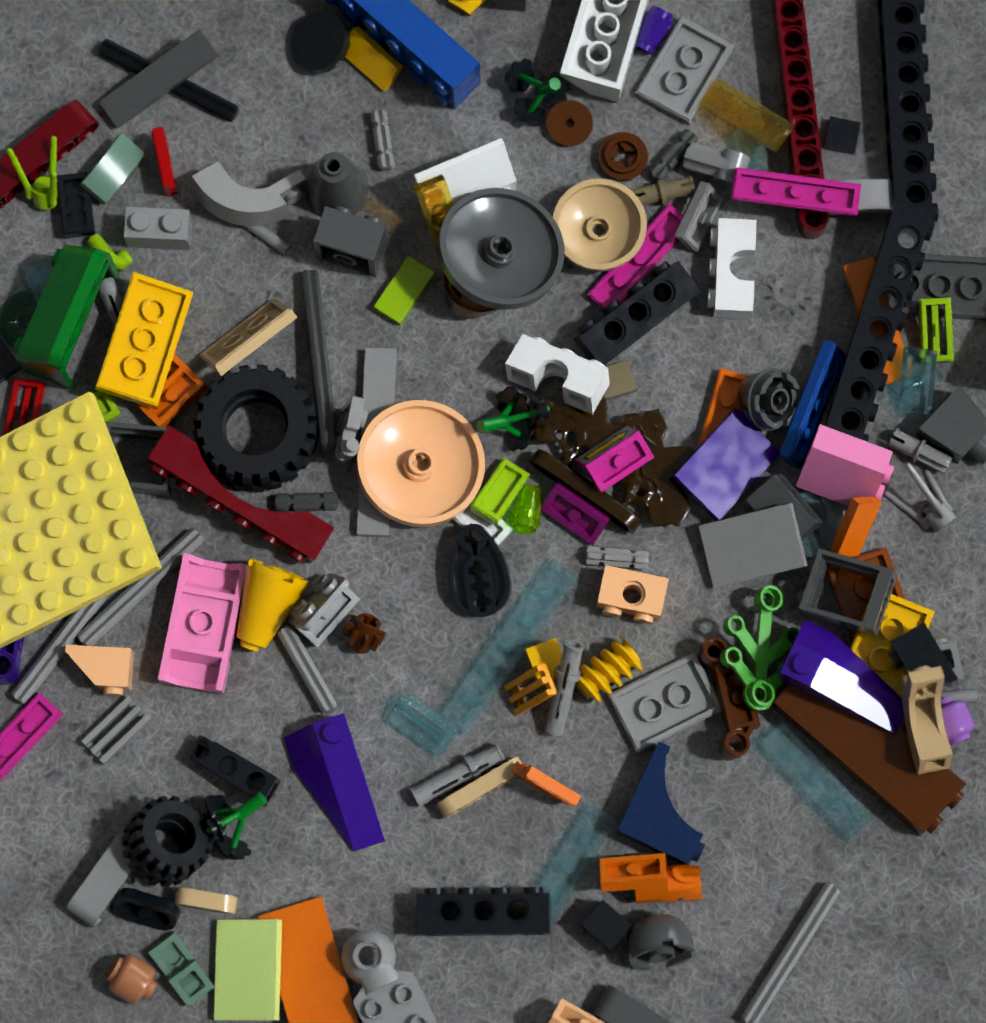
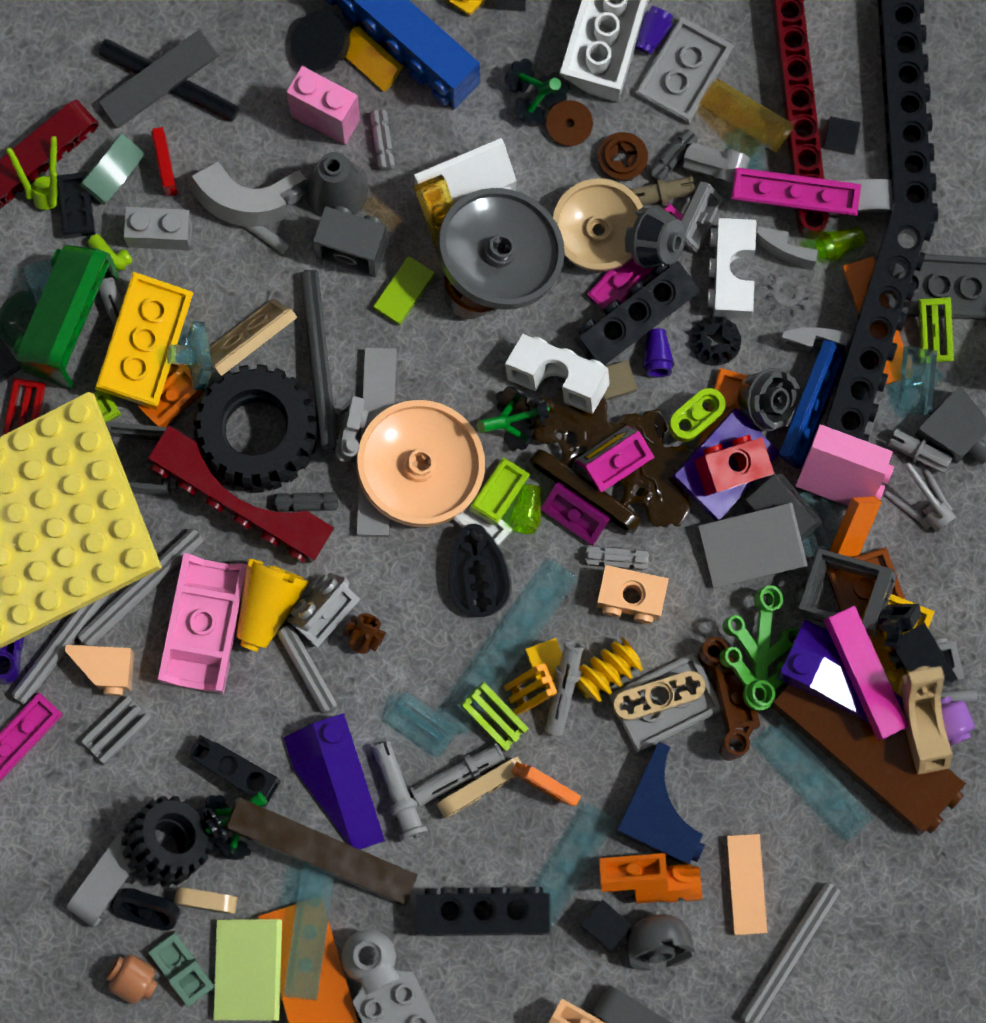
(195, 354): none -> clear light blue tile
(309, 934): none -> clear light blue tile
(320, 851): none -> dark brown tile
(323, 105): none -> bright pink brick
(403, 805): none -> light grey pin
(513, 736): none -> lime tile
(655, 238): none -> dark grey cone
(658, 356): none -> dark purple cone
(679, 680): none -> tan beam
(695, 416): none -> lime plate
(723, 352): none -> black gear
(746, 884): none -> light nougat tile
(751, 459): none -> brick
(776, 244): none -> light grey slope
(803, 338): none -> light grey slope
(837, 243): none -> clear neon green cone
(866, 673): none -> dark pink tile
(898, 619): none -> black plate

